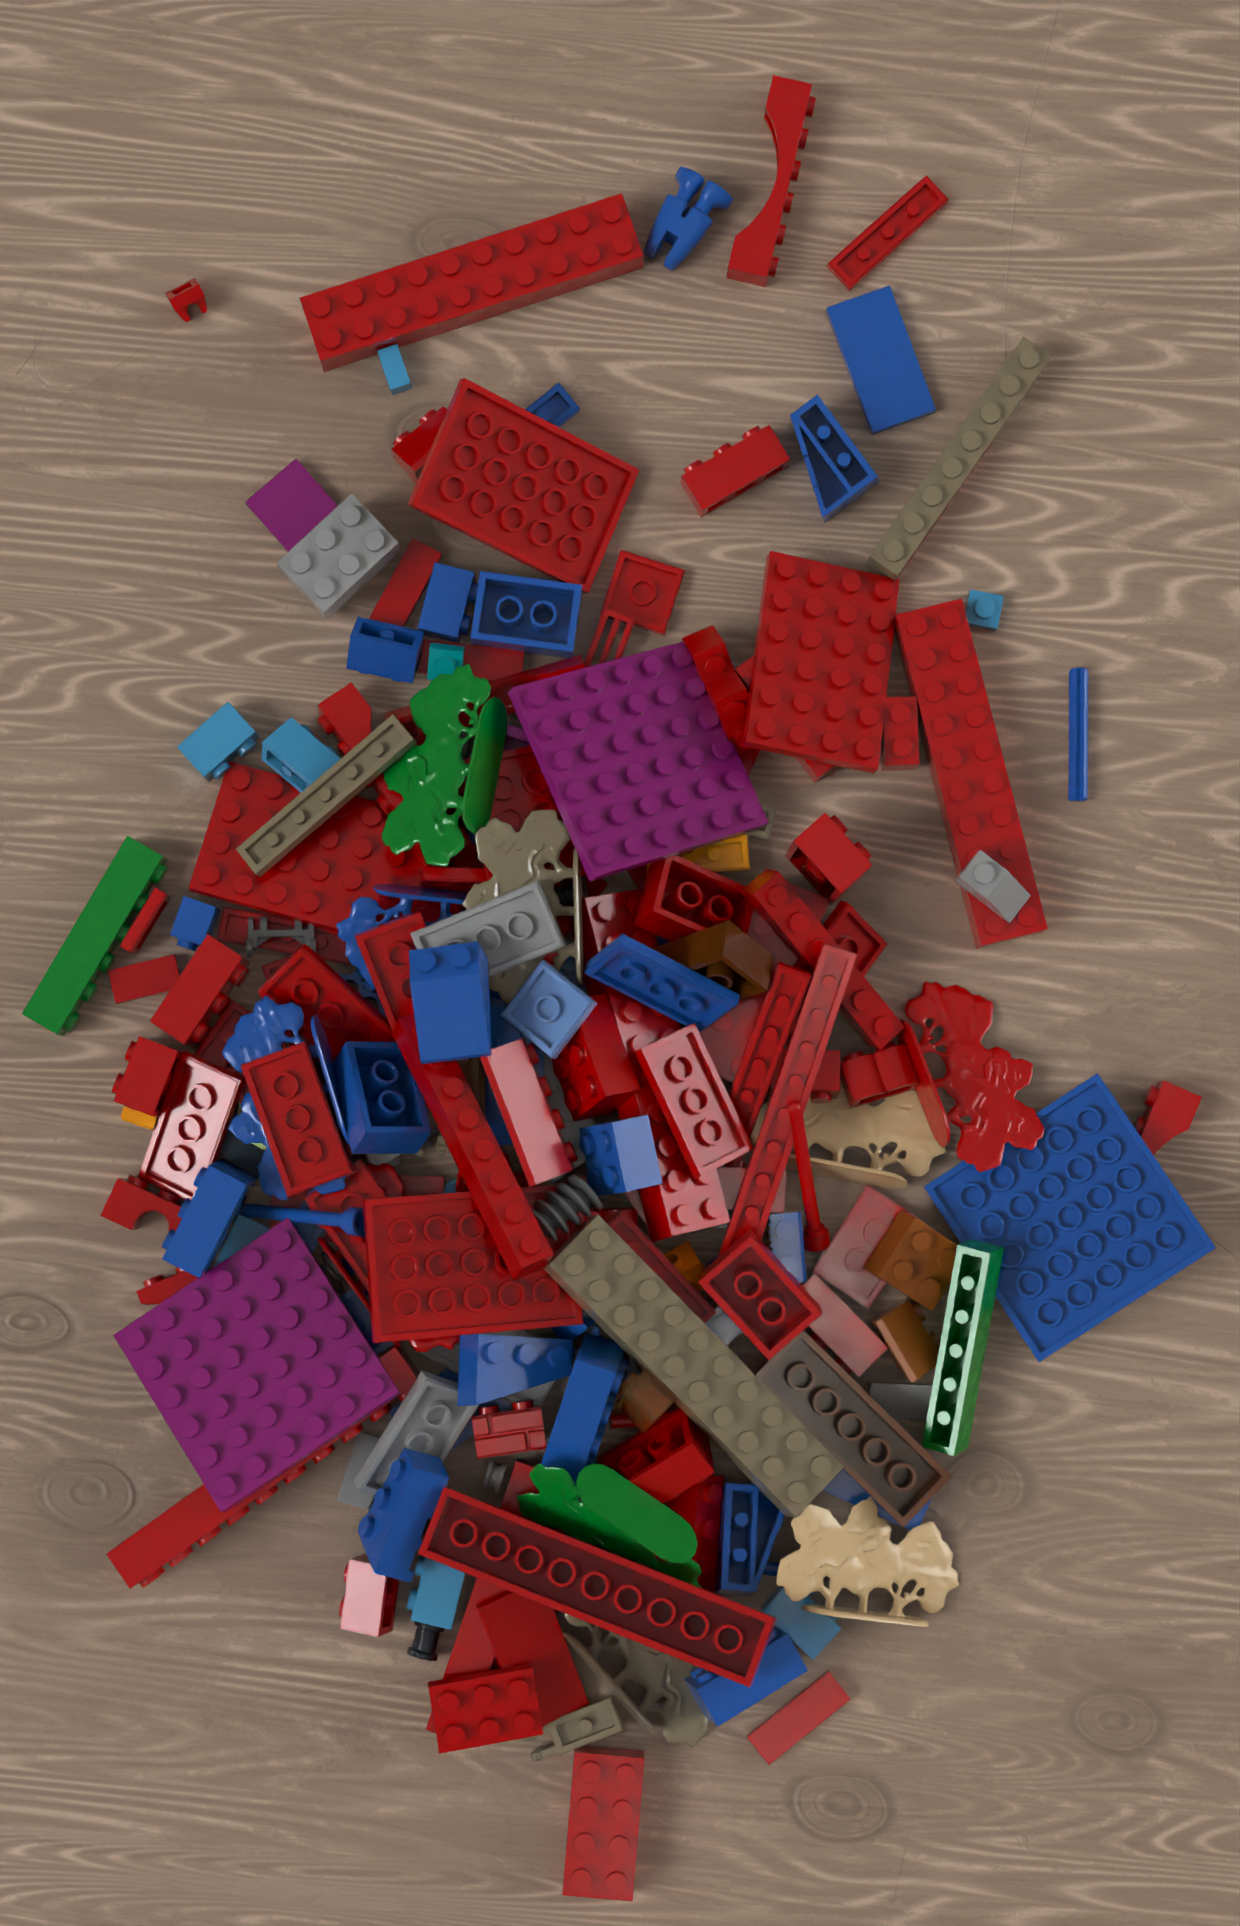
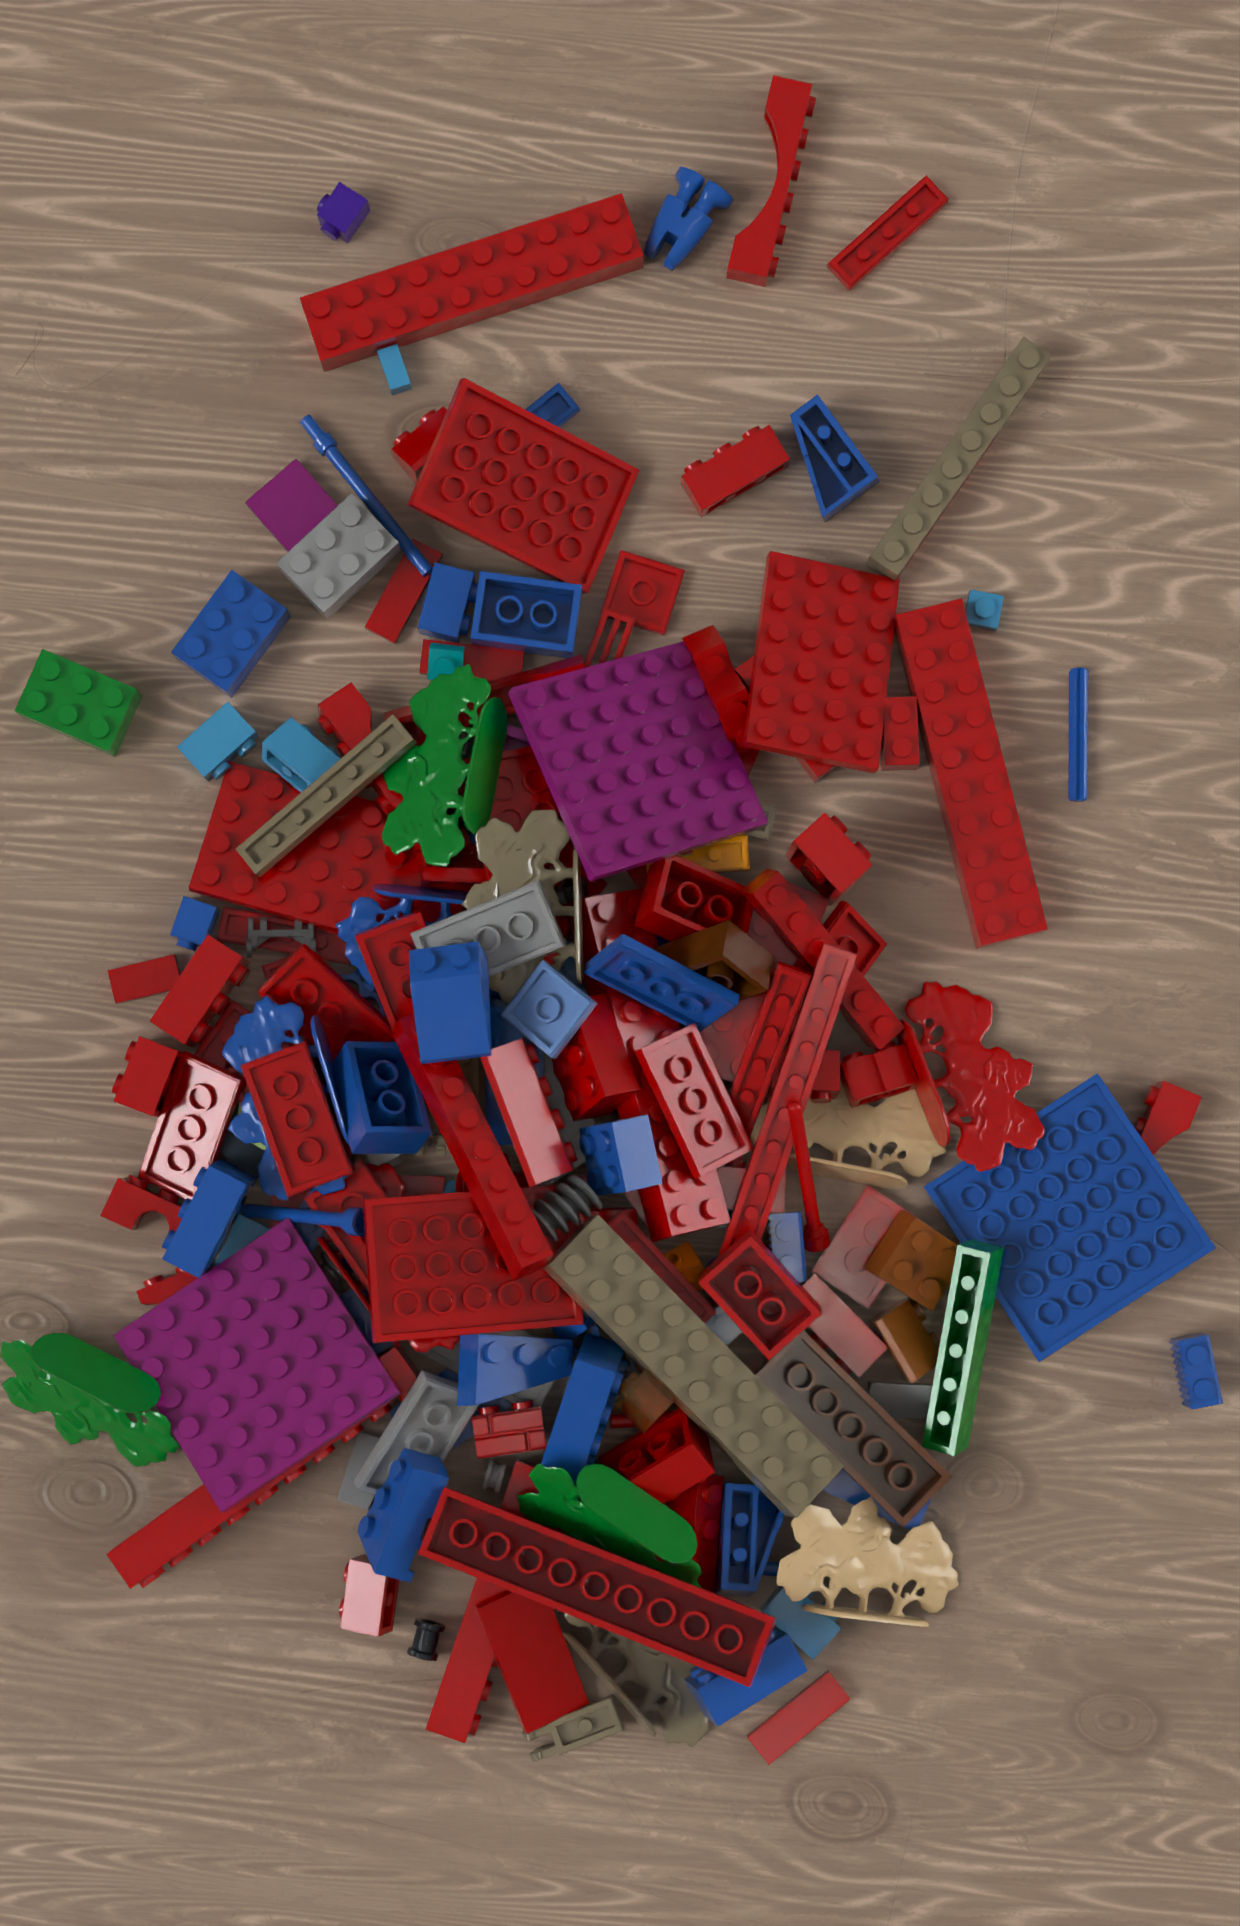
(78, 702): none -> green brick
(83, 1390): none -> green plant
(95, 936): green brick -> none
(138, 1118): light orange tile -> none
(145, 921): red tile -> none
(184, 295): red tile -> none
(231, 633): none -> blue brick
(327, 447): none -> blue bar
(342, 213): none -> dark purple brick
(384, 650): blue brick -> none
(437, 1593): dark azure brick -> none
(485, 1708): red plate -> none
(603, 1823): red brick -> none
(880, 360): blue tile -> none
(993, 886): light grey slope -> none
(1196, 1370): none -> blue brick

